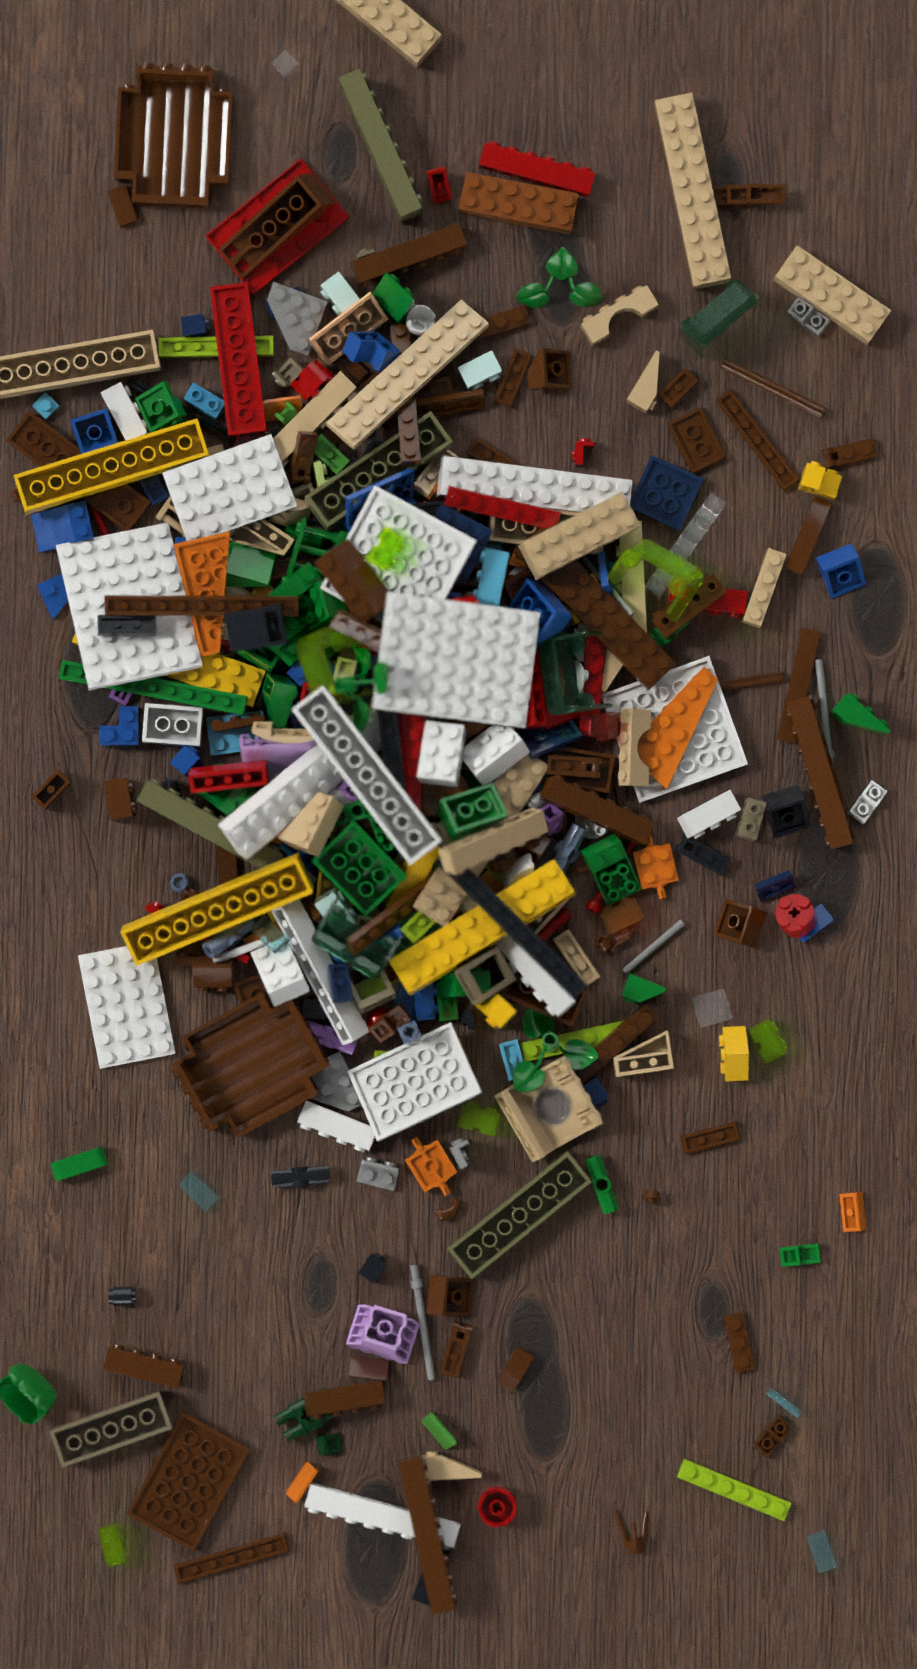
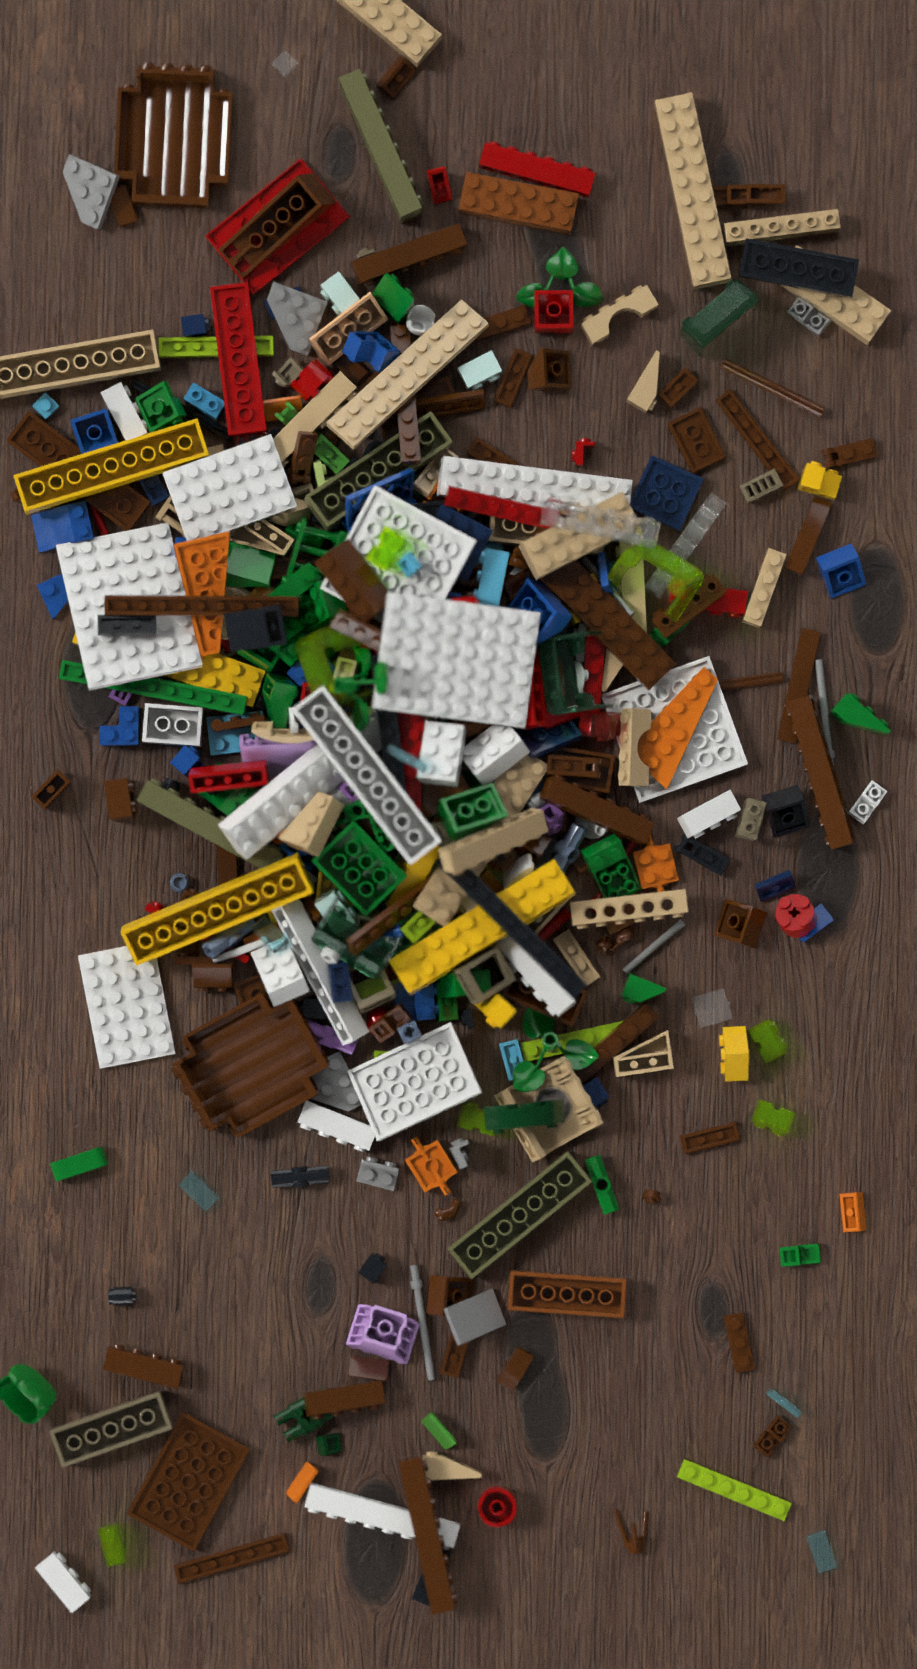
(64, 1581): none -> white brick
(90, 189): none -> light grey plate
(293, 721): none -> white tile
(330, 955): none -> white tile
(396, 77): none -> reddish brown slope
(406, 758): none -> clear light blue tile
(409, 564): none -> medium azure plate
(474, 1316): none -> light grey tile
(526, 1115): none -> dark green brick
(551, 517): none -> clear brick
(553, 311): none -> red slope
(566, 1293): none -> dark orange brick
(677, 897): none -> tan brick
(751, 483): none -> dark tan slope
(777, 1120): none -> clear neon green brick
(782, 227): none -> tan brick
(798, 268): none -> black plate

